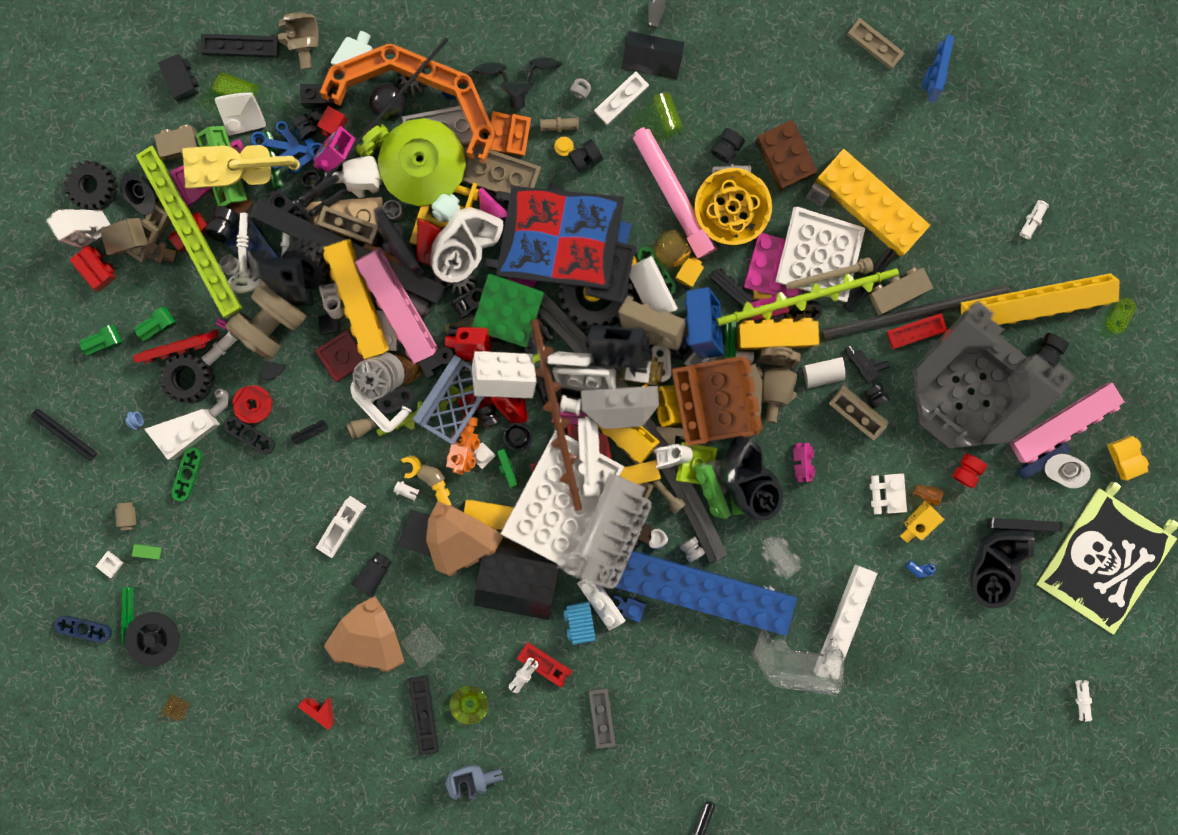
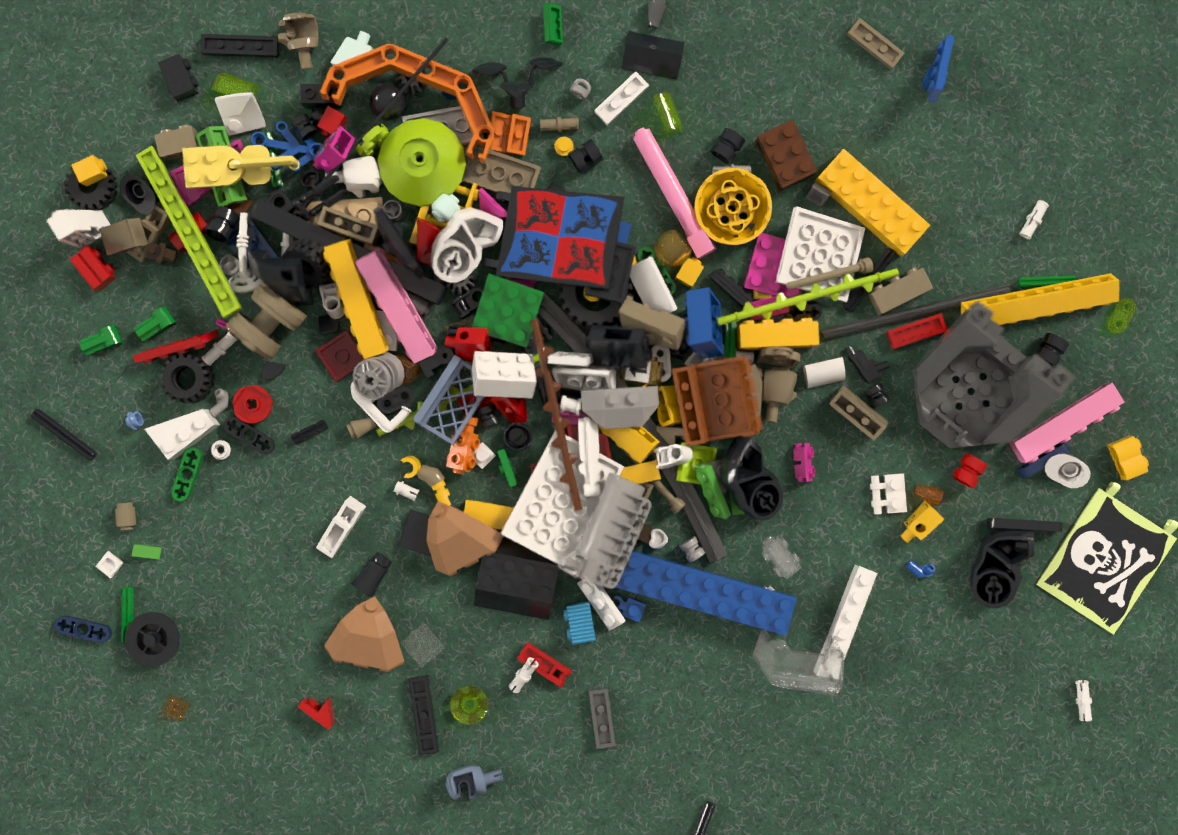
(90, 170): none -> yellow brick
(214, 449): none -> white plate
(552, 24): none -> green plate
(1035, 282): none -> green axle

